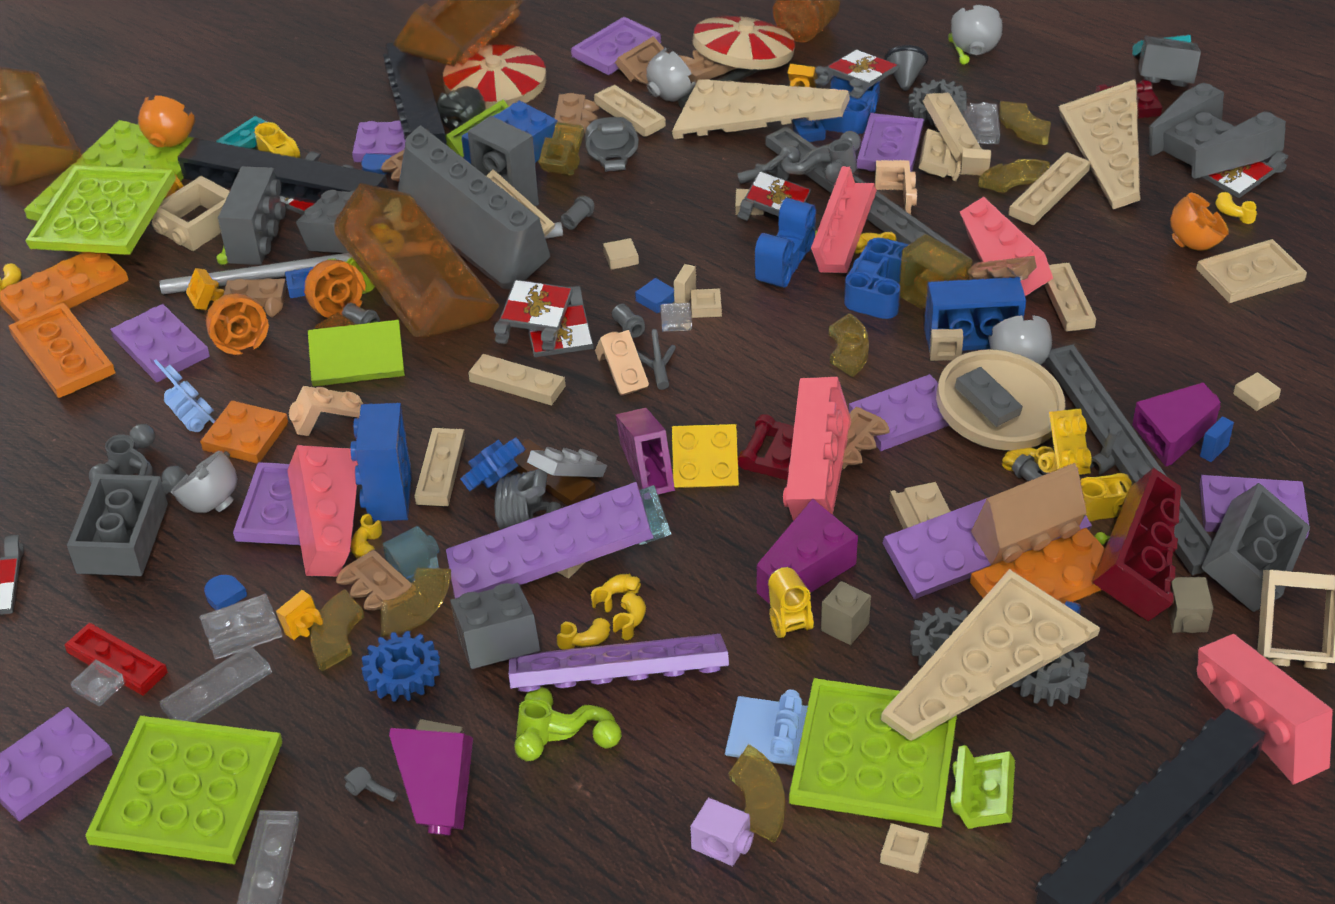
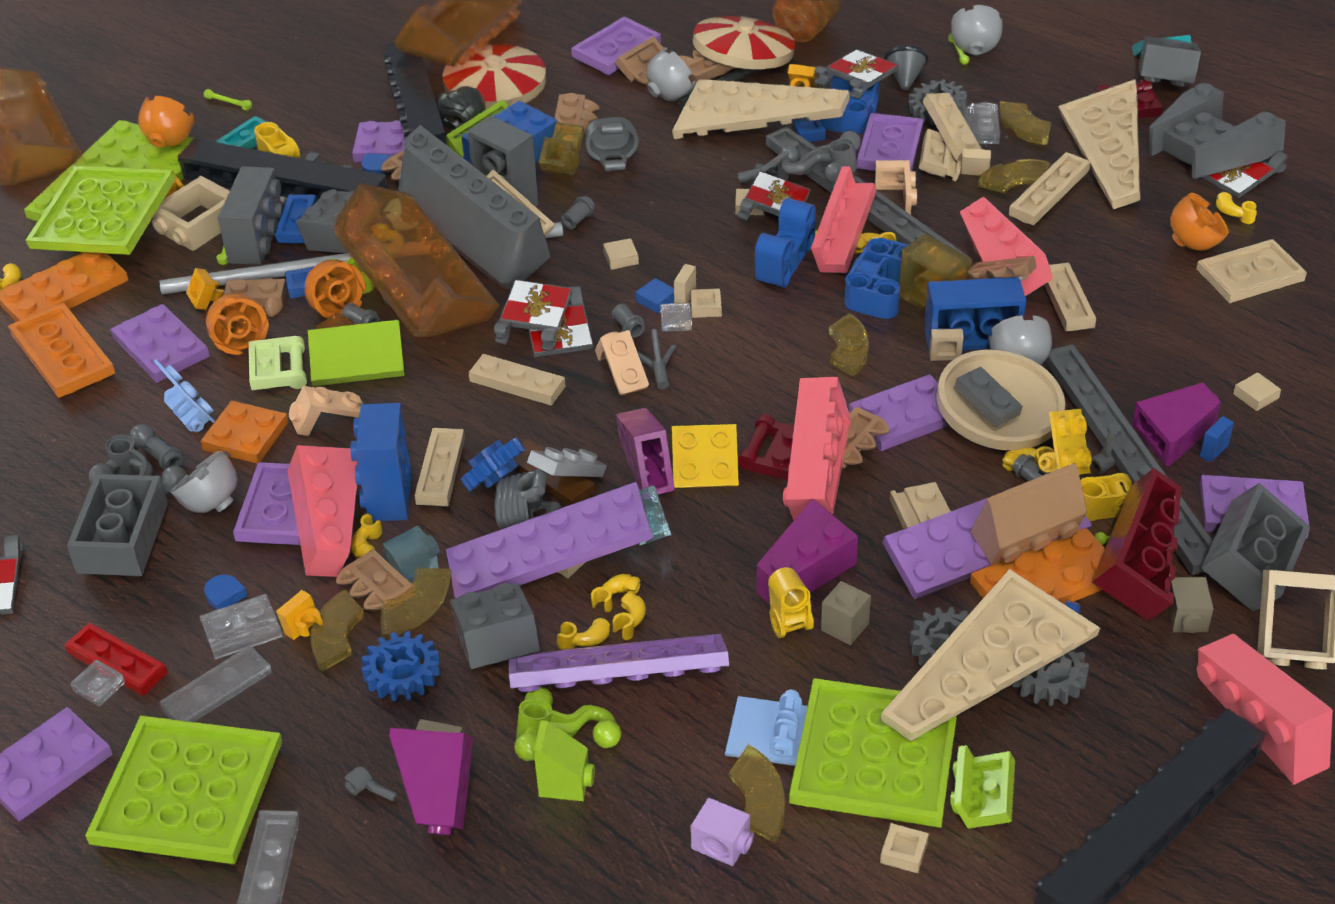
(163, 453): none -> dark grey pin
(246, 104): none -> lime hinge
(266, 364): none -> yellowish green plate
(294, 208): none -> blue plate
(561, 764): none -> lime slope
(622, 104): tan plate -> none

